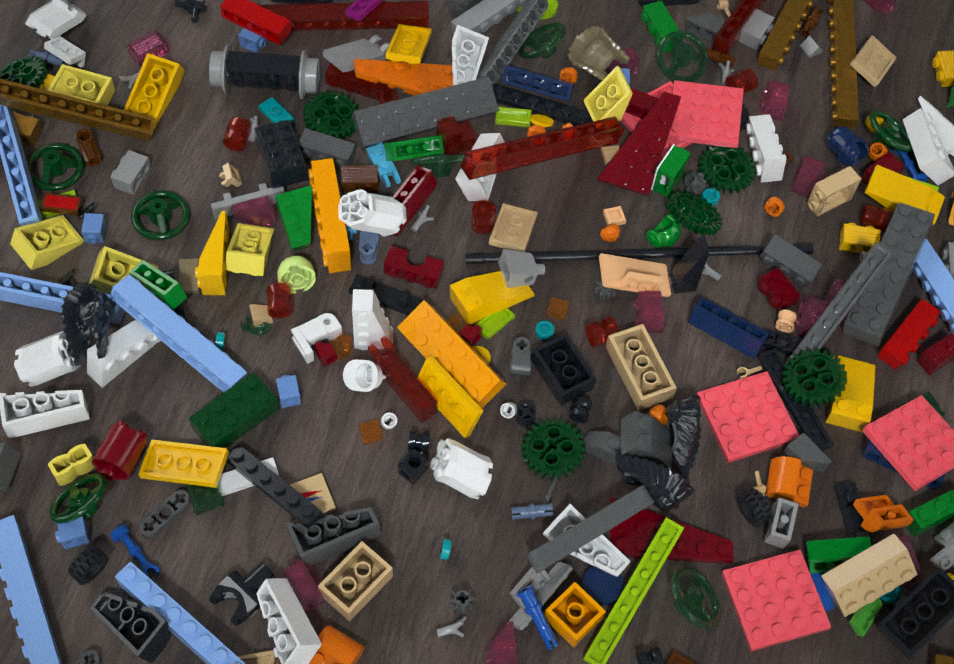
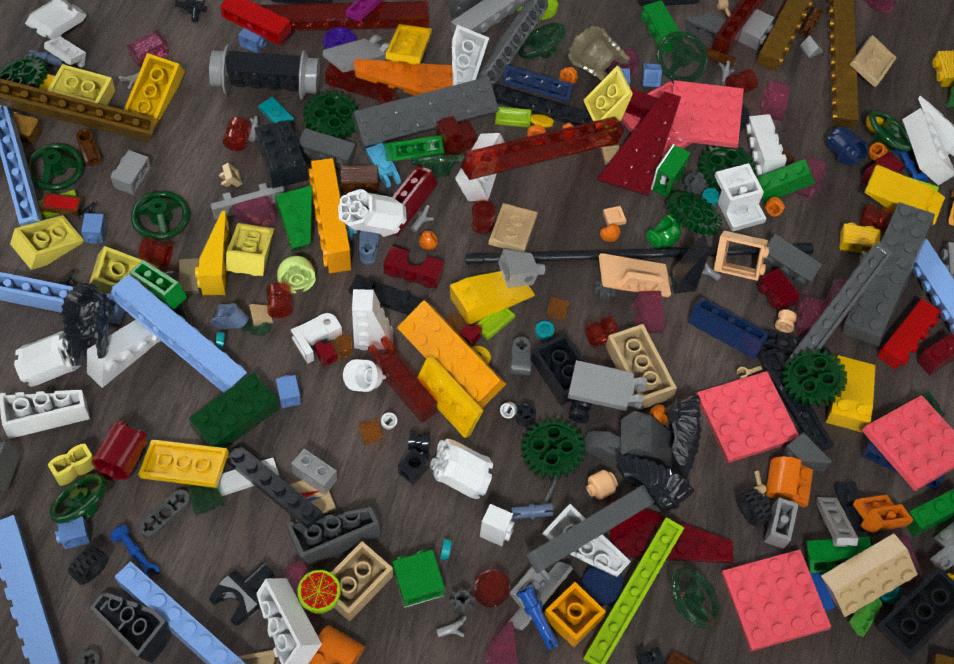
(155, 251): none -> clear red wheel
(229, 317): none -> sand blue piece
(314, 471): none -> light grey brick
(319, 591): none -> tile
(338, 36): none -> dark purple tile
(418, 578): none -> green piece
(428, 240): none -> orange piece
(491, 588): none -> clear red piece
(497, 525): none -> white brick
(601, 484): none -> light nougat head
(606, 386): none -> light grey tile
(651, 75): none -> medium blue brick
(737, 270): none -> light nougat window
(740, 197): none -> white bracket
(786, 180): none -> green brick
(833, 191): tan window -> none
(836, 522): none -> light grey hinge

